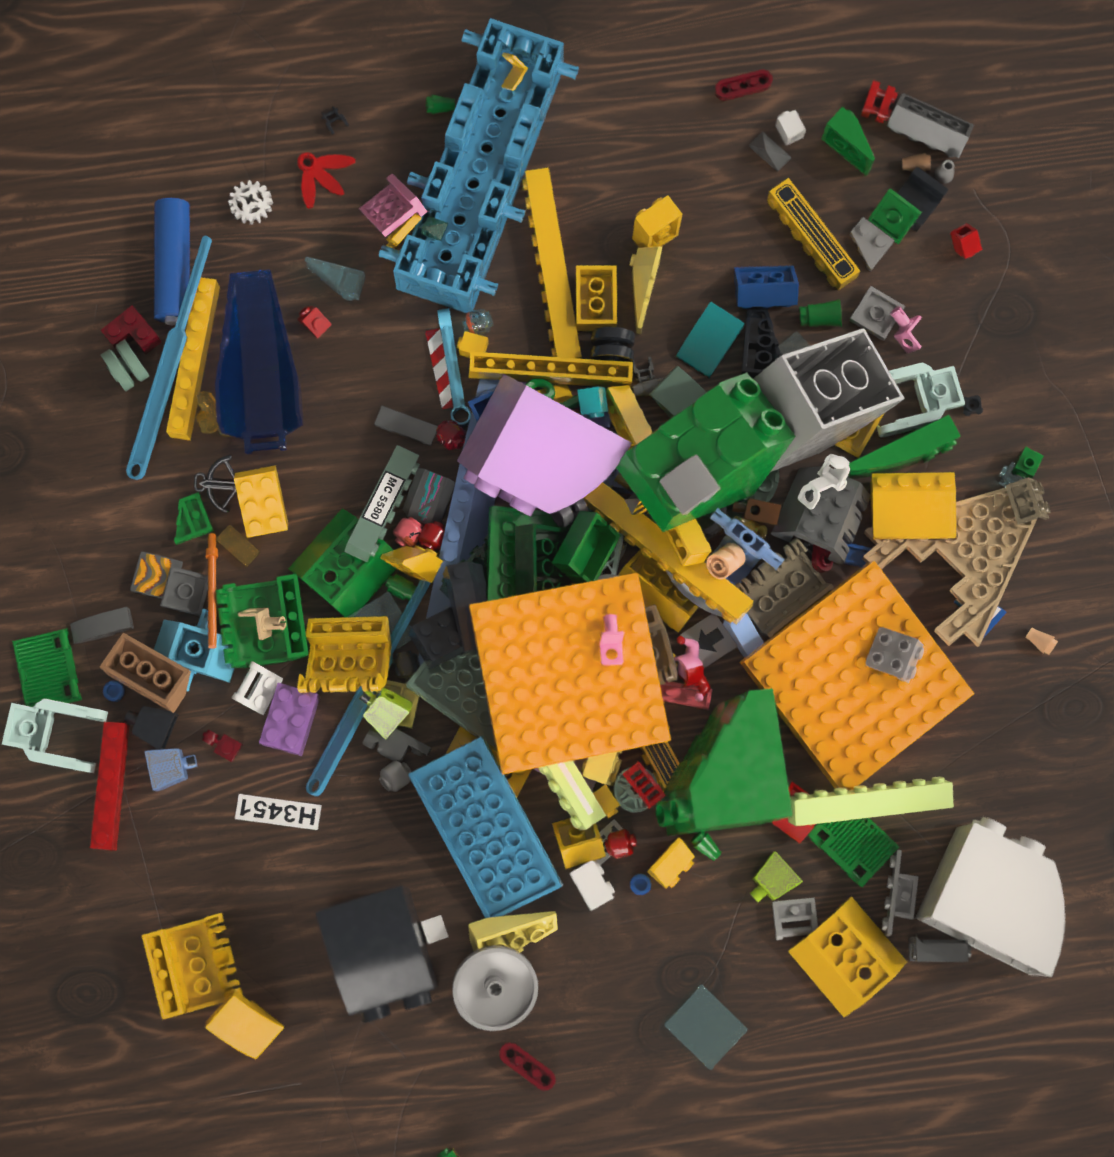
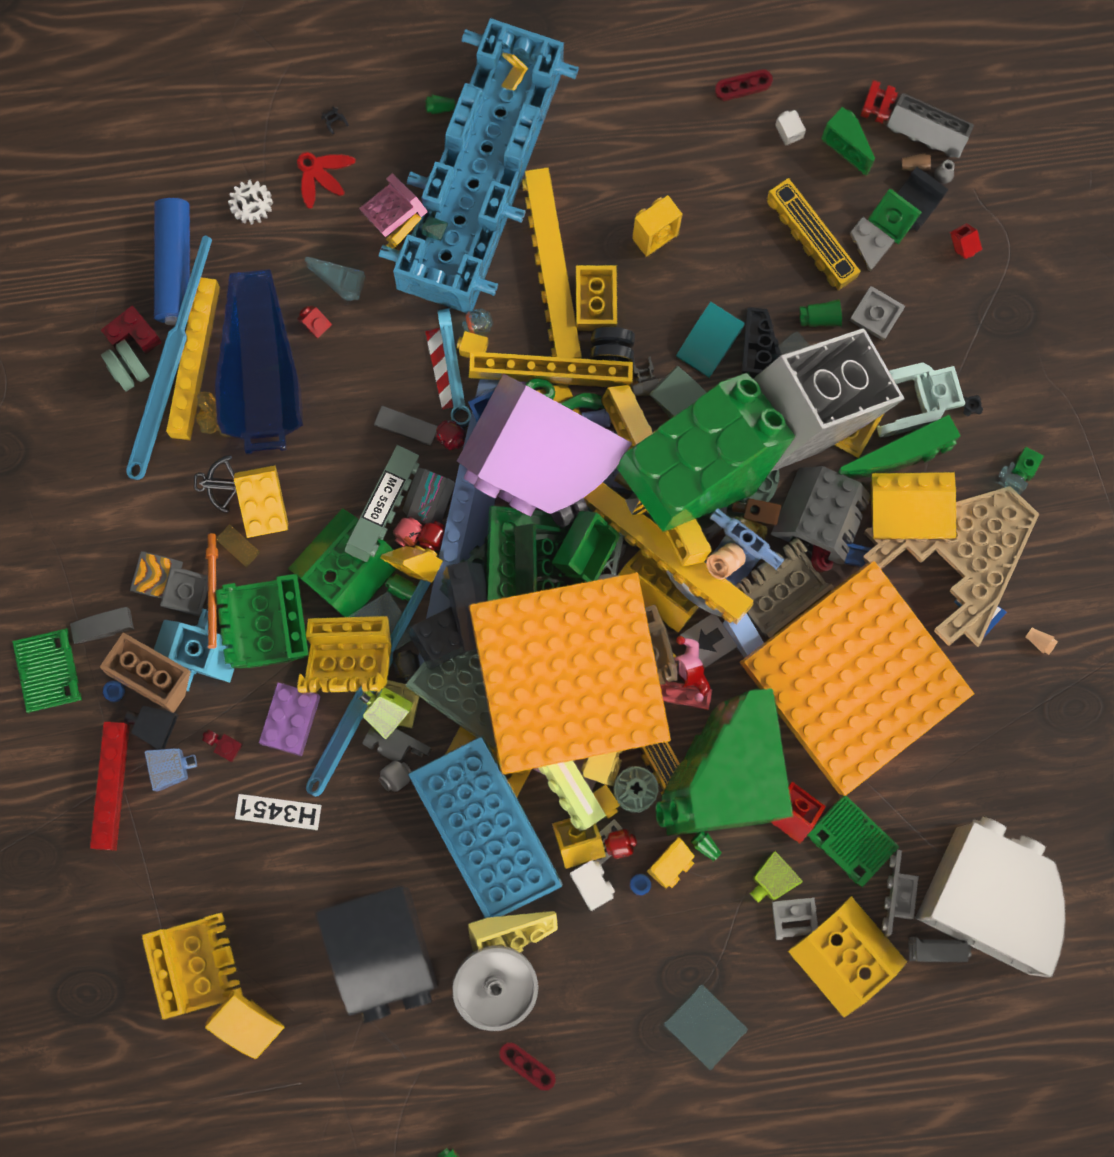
(32, 727): light aqua plate -> none
(191, 519): green wing -> none
(262, 691): white plate -> none
(264, 622): tan bracket -> none
(434, 929): white sticker -> none
(593, 402): teal brick -> none
(611, 640): bright pink bracket -> none
(644, 271): light yellow wedge -> none
(660, 794): red slope -> none
(690, 484): light grey slope -> none
(766, 286): blue slope -> none
(769, 151): dark grey slope -> none
(829, 478): white piece -> none
(871, 802): yellowish green brick -> none
(895, 654): light grey bracket -> none
(905, 328): bright pink bracket -> none
(1027, 500): dark tan bracket -> none

